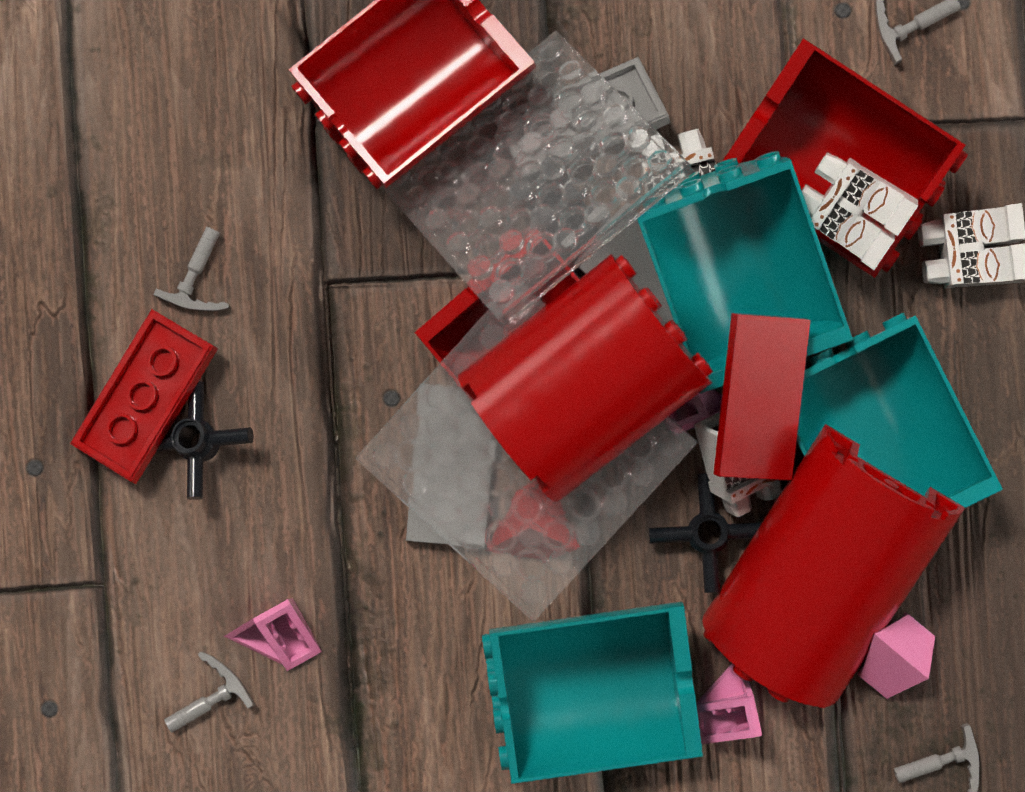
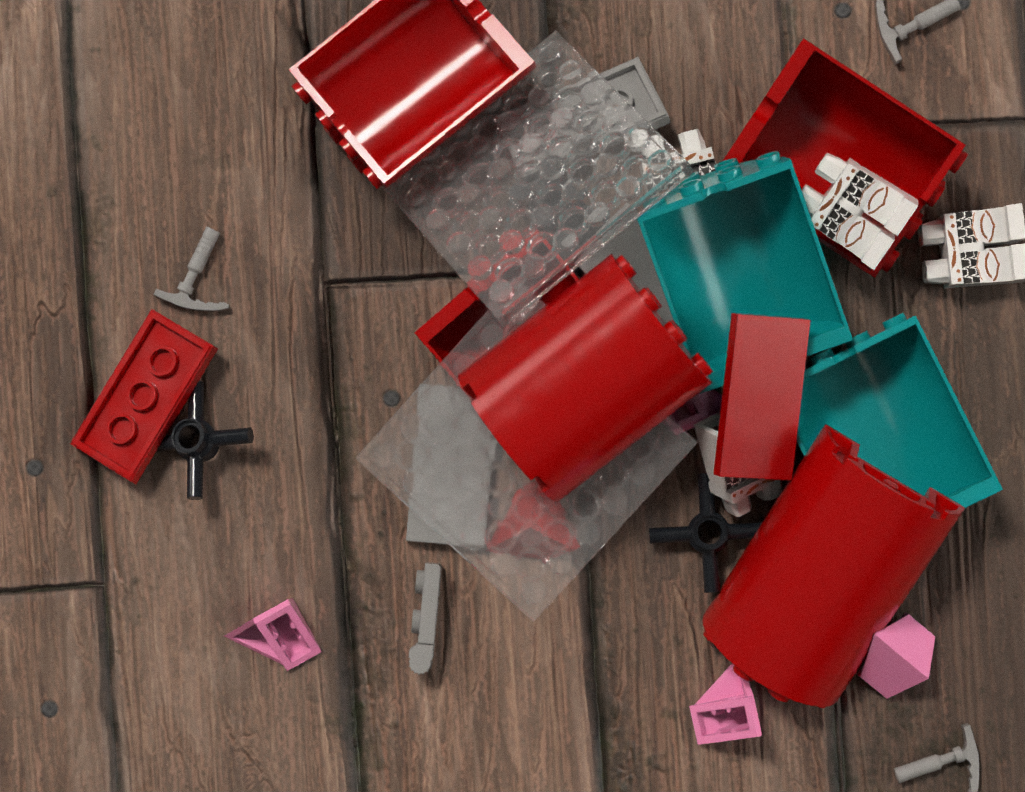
(204, 704): light grey piece -> none
(425, 620): none -> light grey hinge
(593, 692): teal cylinder -> none

